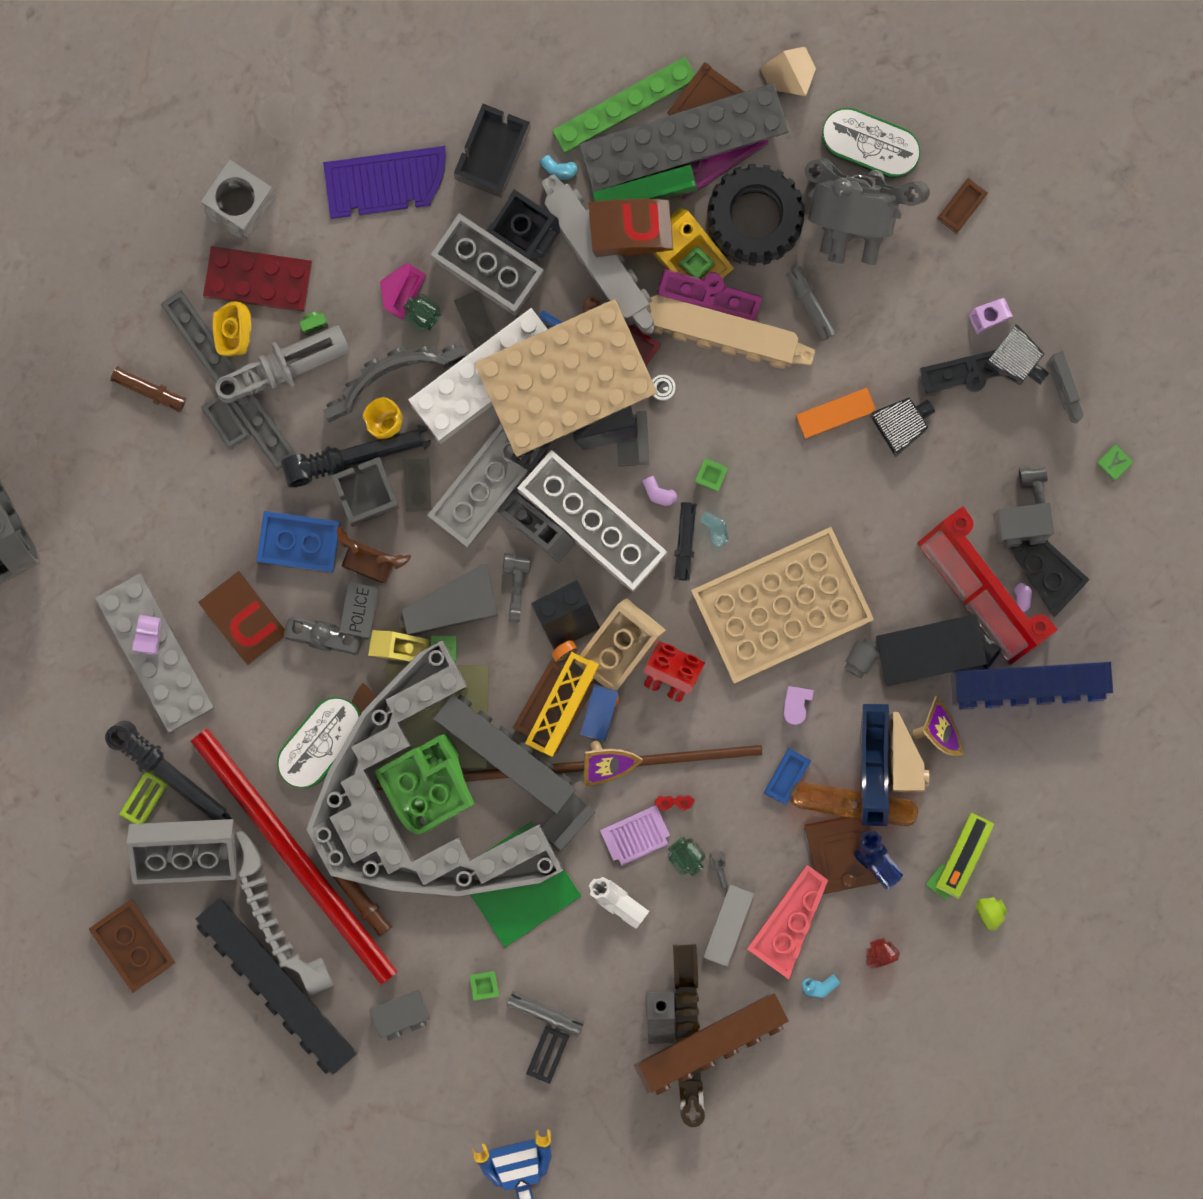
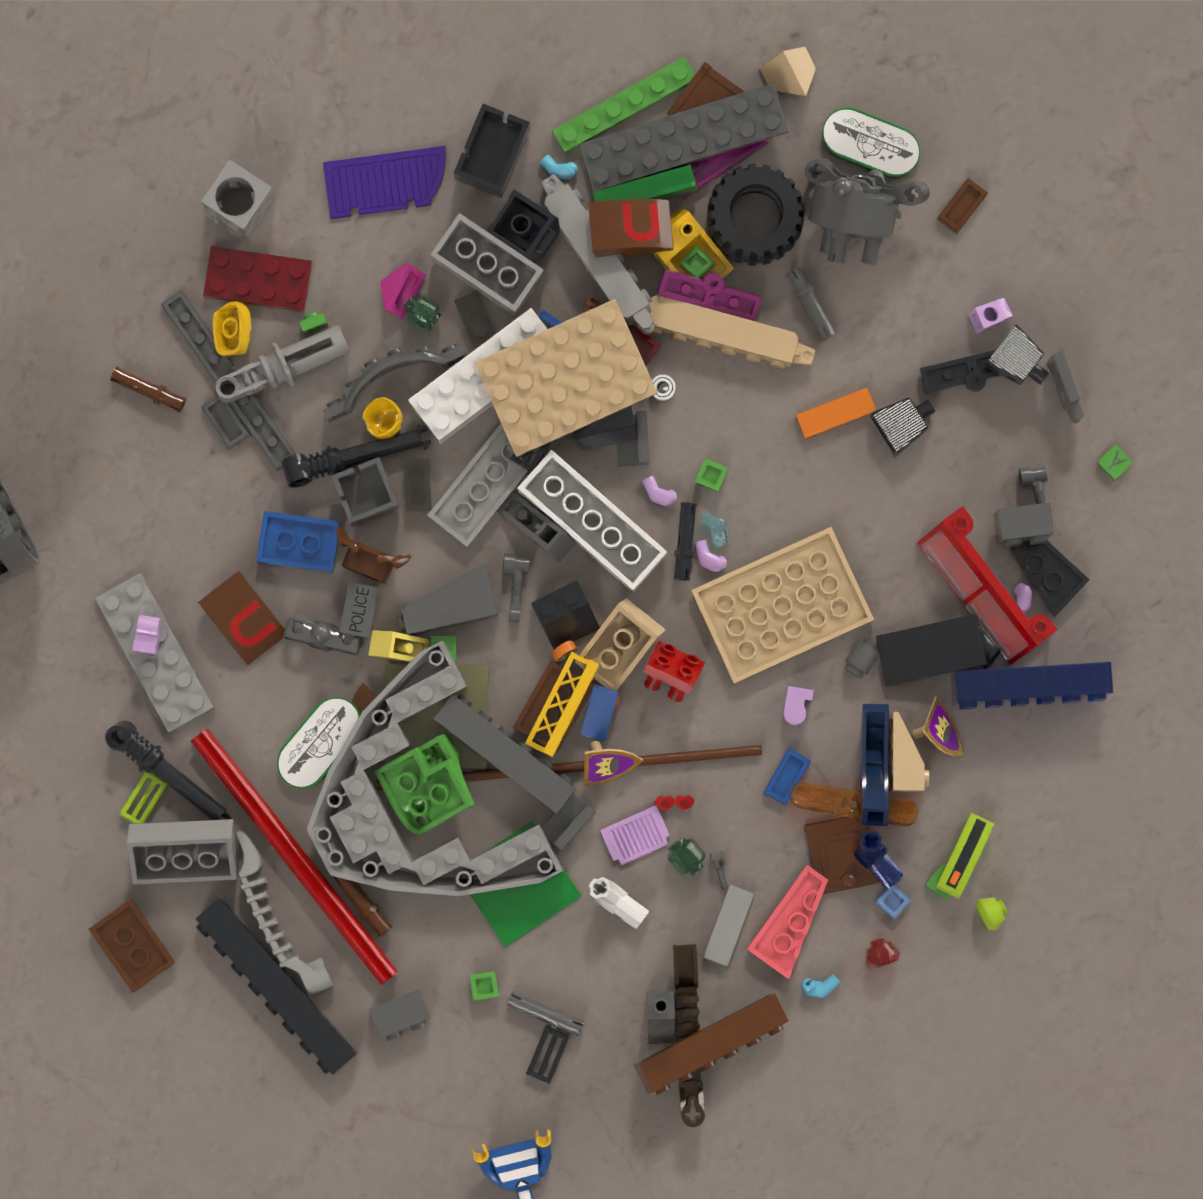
(708, 559): none -> lavender arm
(893, 901): none -> medium blue tile

